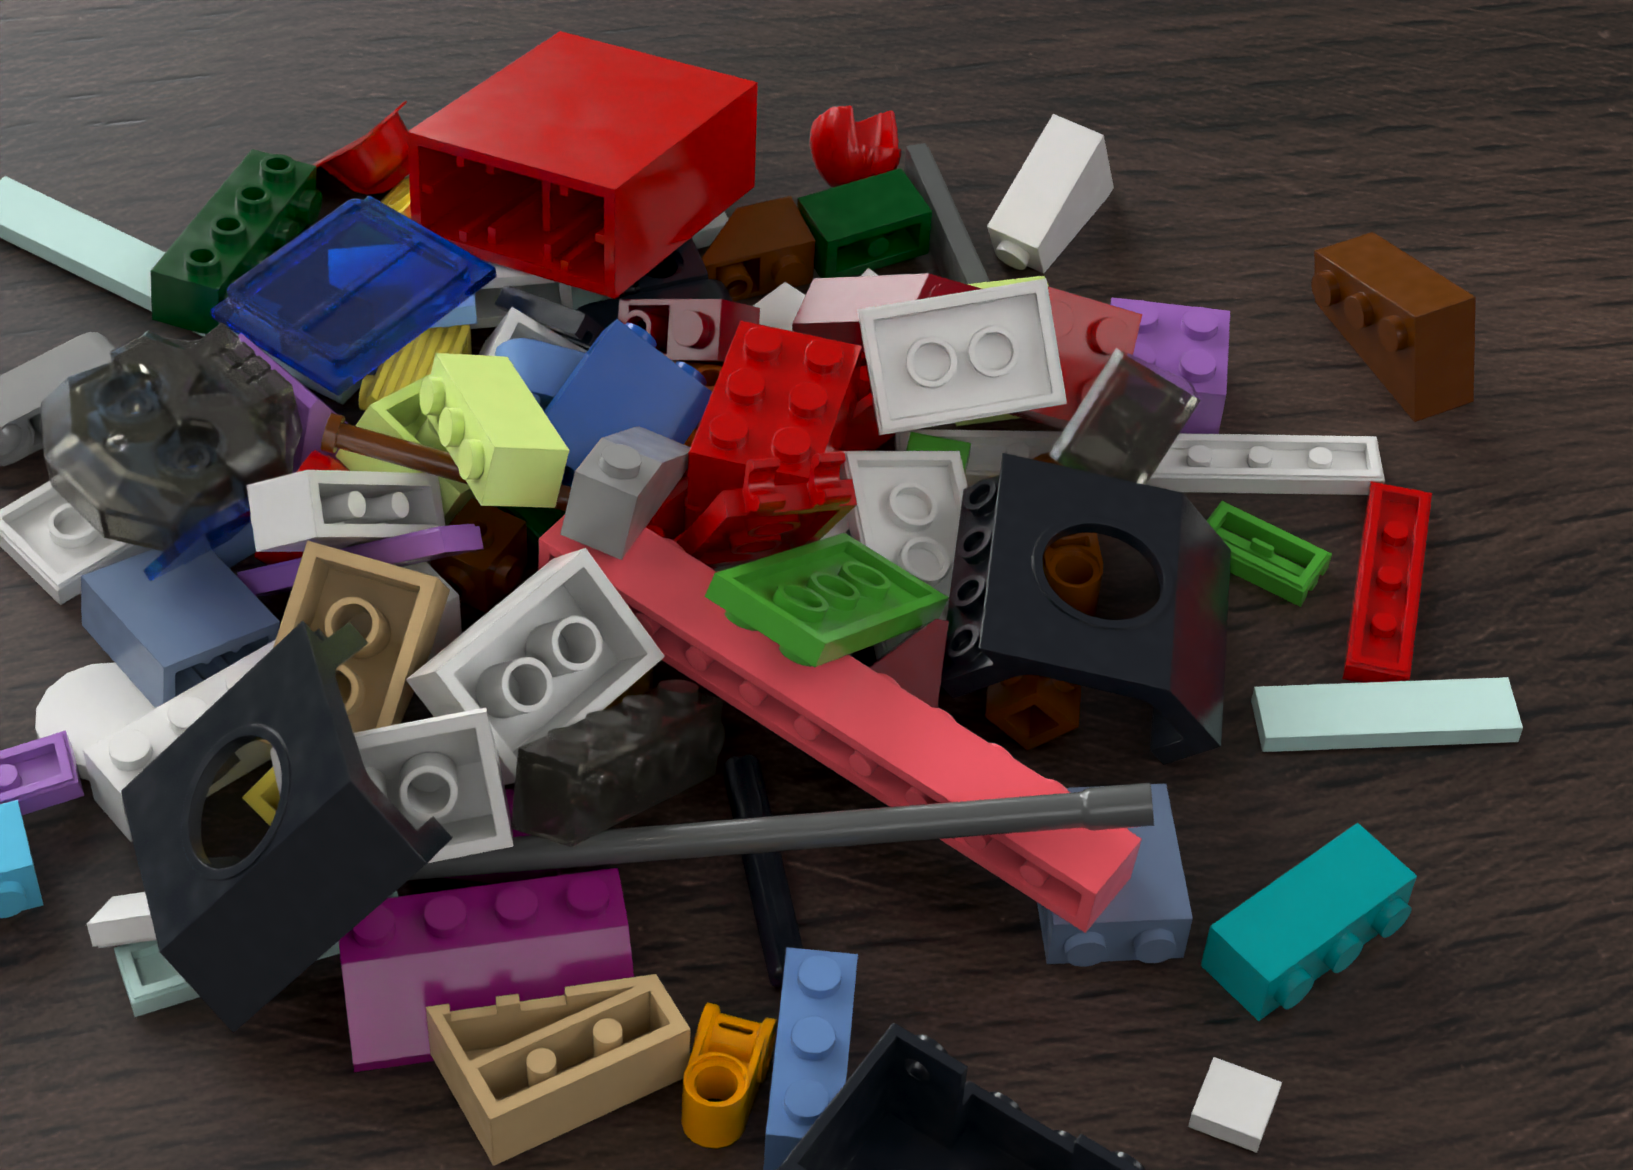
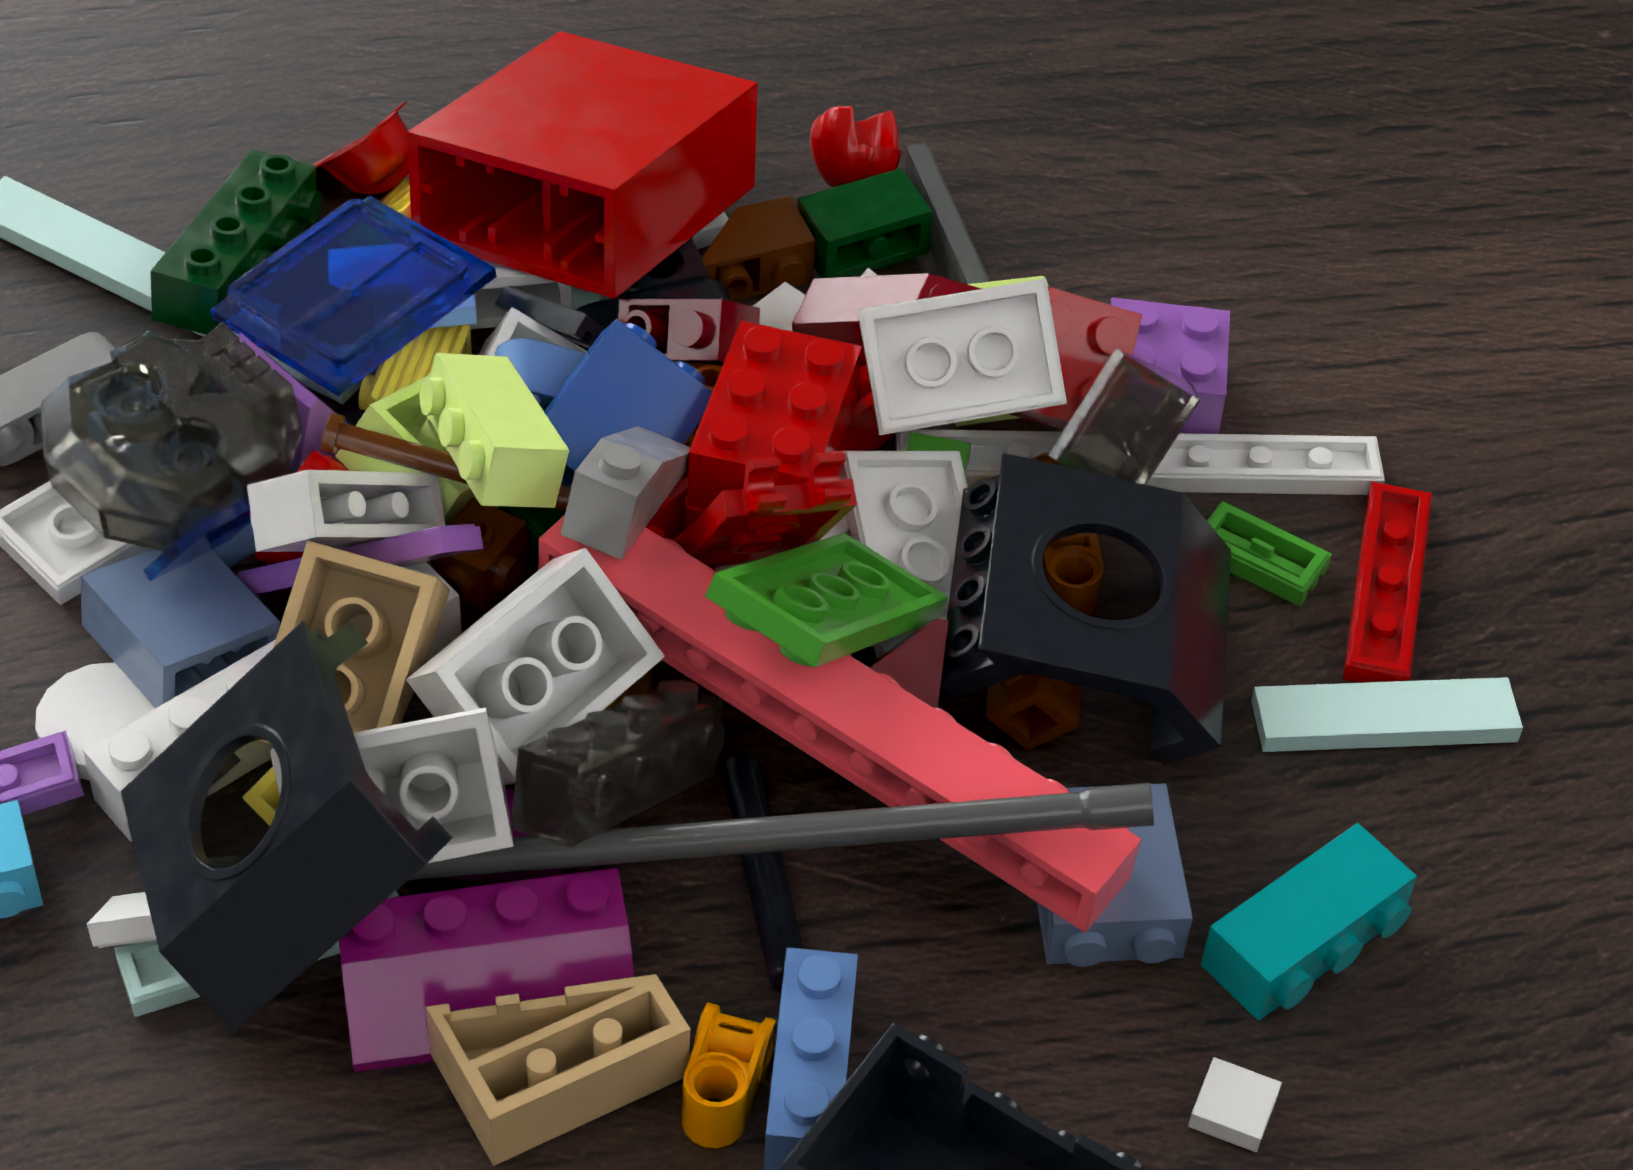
(1051, 196): white slope -> none
(1401, 322): reddish brown wedge -> none

